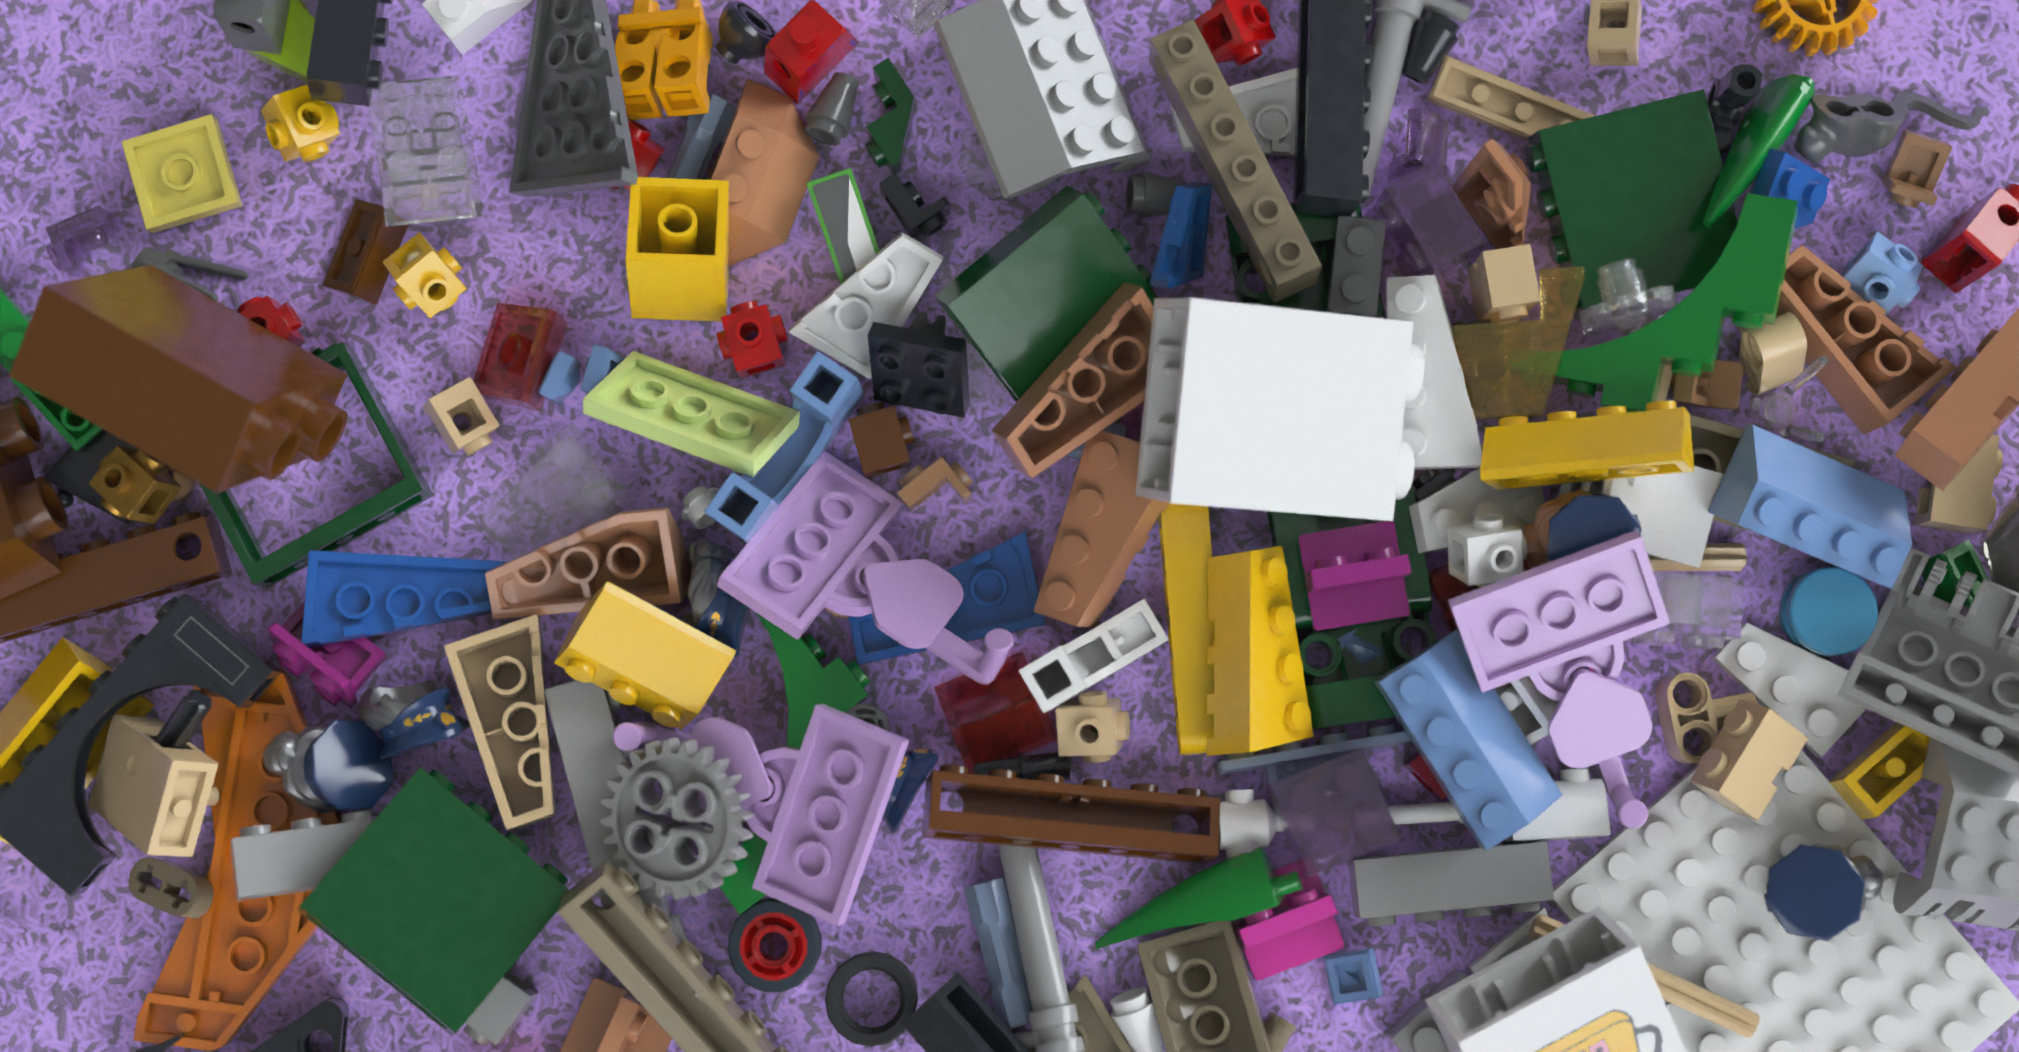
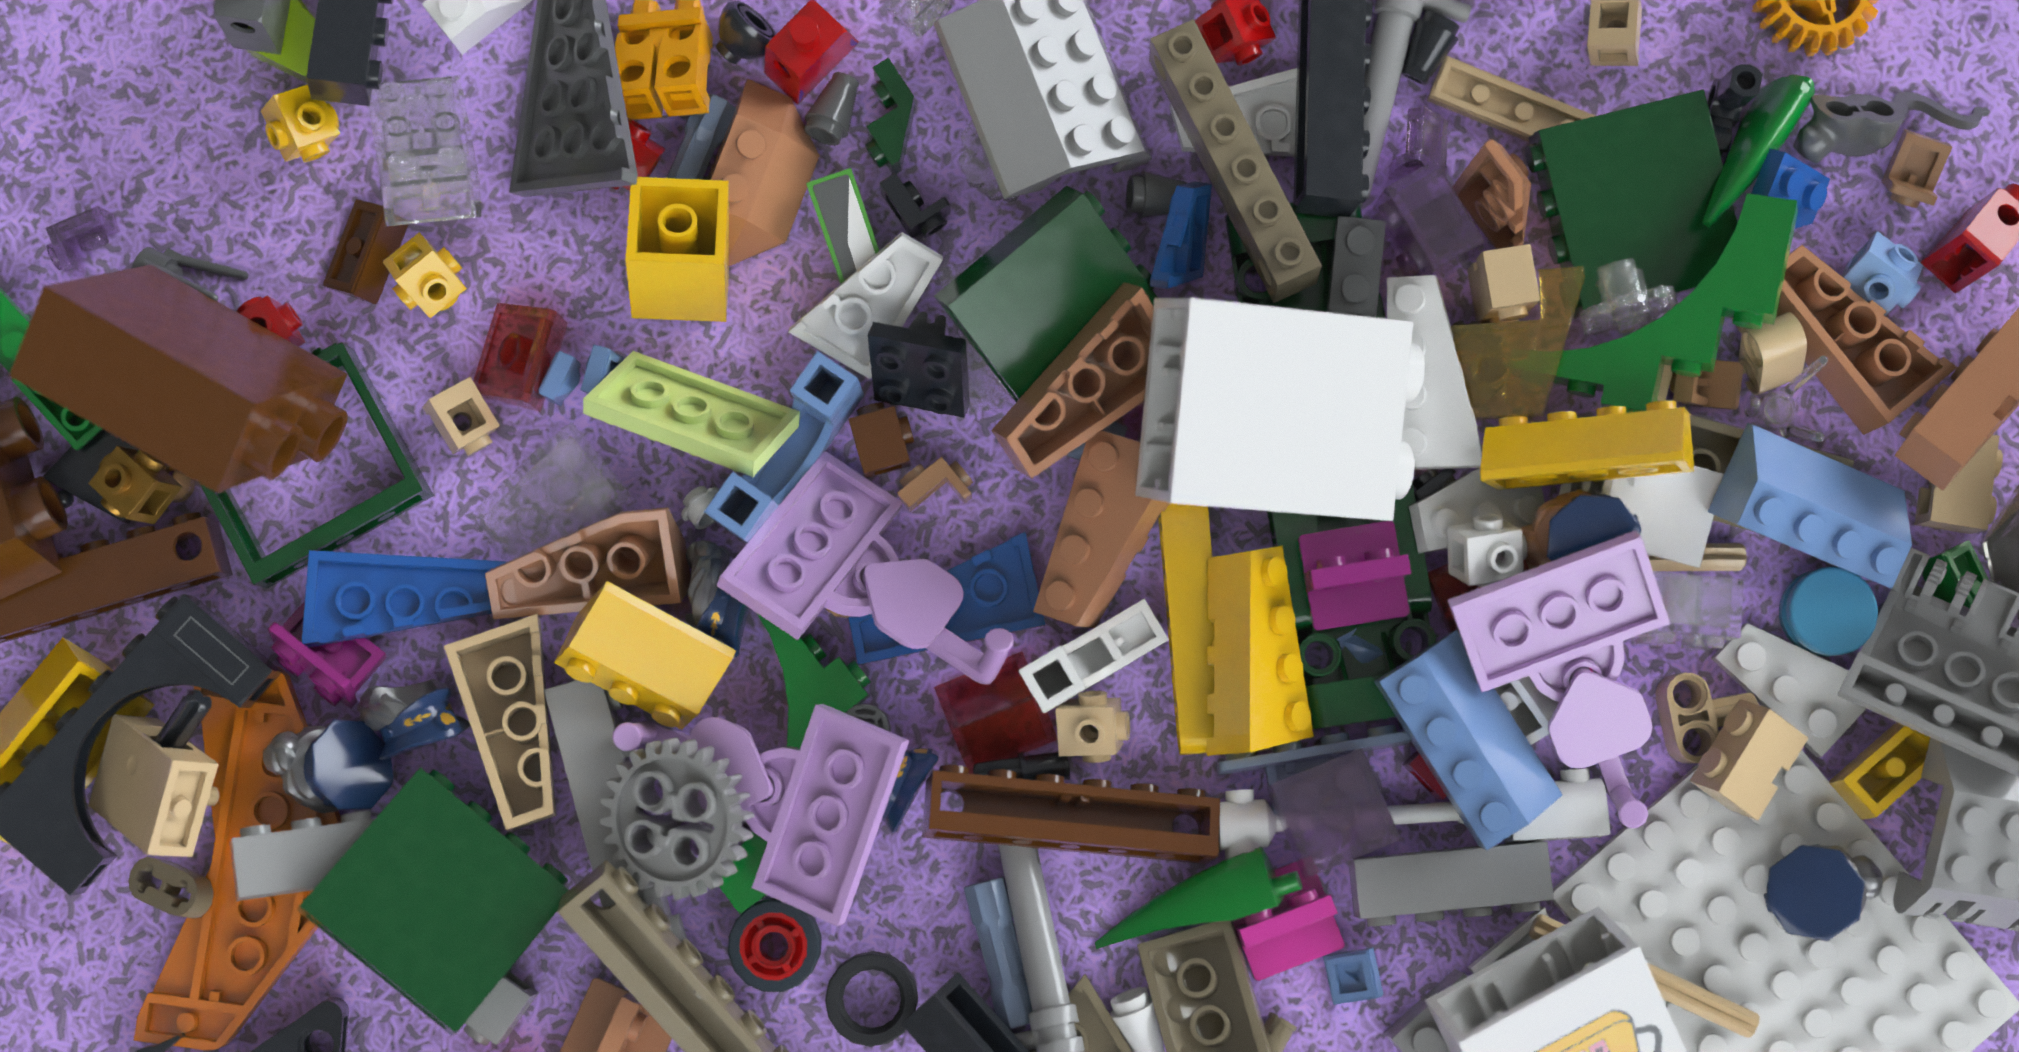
(181, 173): light yellow plate -> none
(759, 354): red brick -> none

